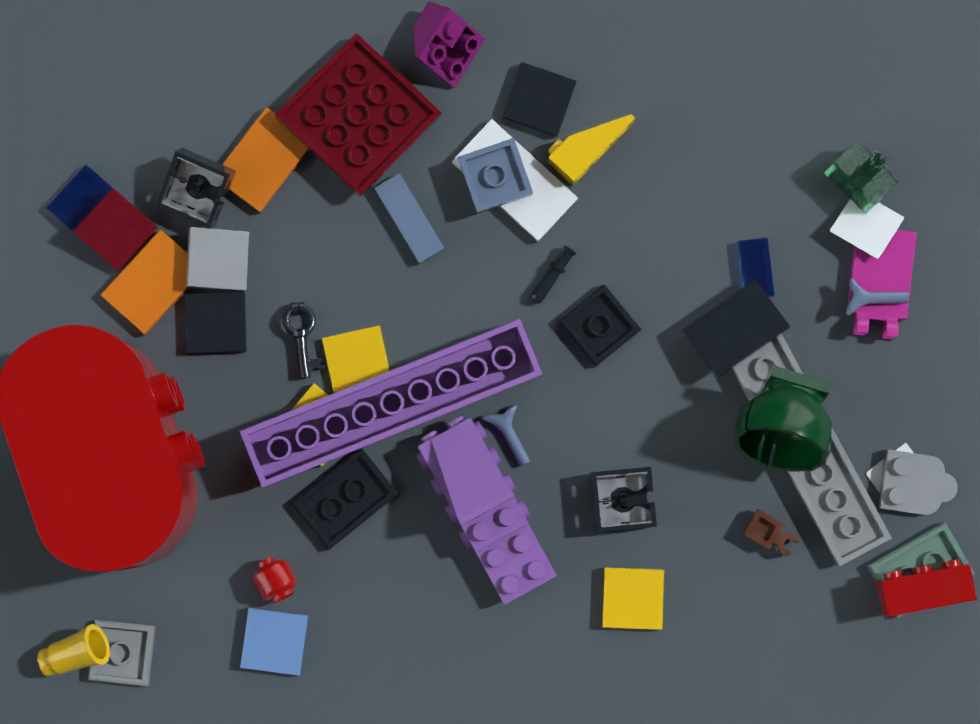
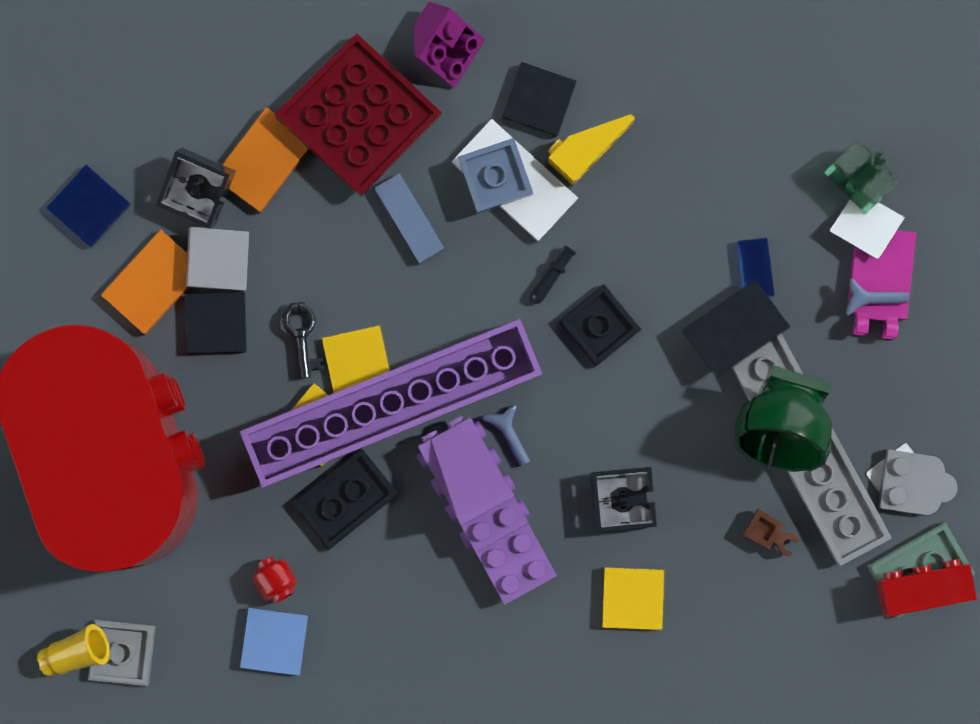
(115, 229): dark red tile -> none

